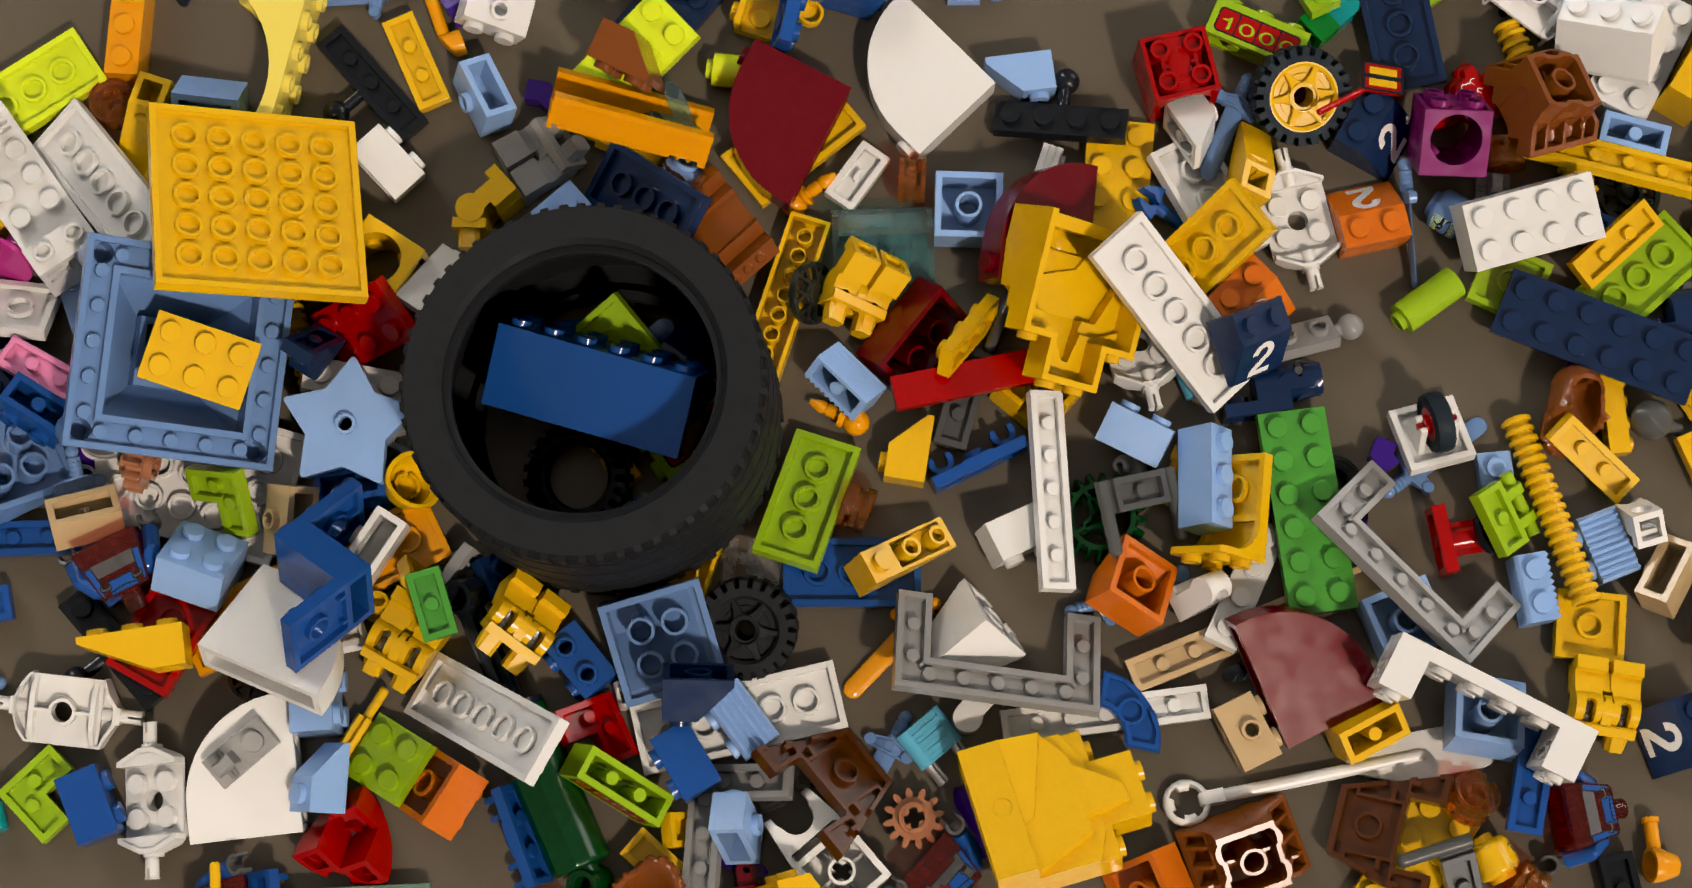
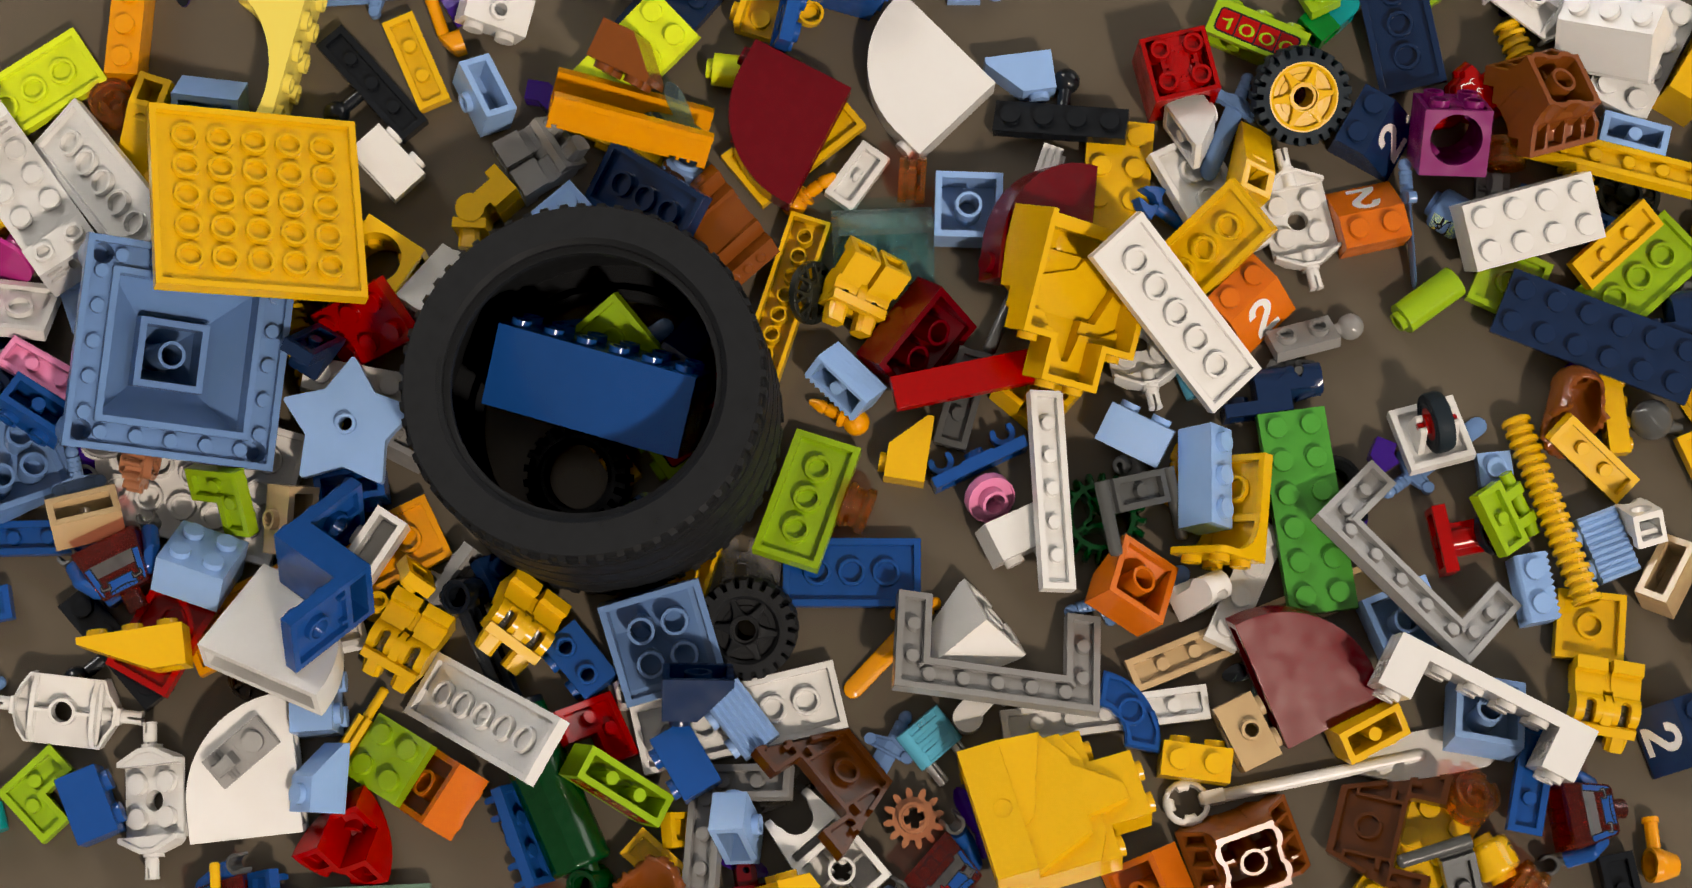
(198, 360): yellow plate -> none
(405, 484): yellow helmet -> none
(431, 604): bright green hinge -> none
(898, 556): yellow slope -> none
(967, 335): yellow plate -> none
(989, 497): none -> bright pink plate
(1195, 762): none -> yellow brick
(1251, 339): dark blue slope -> none
(1375, 78): piece -> none

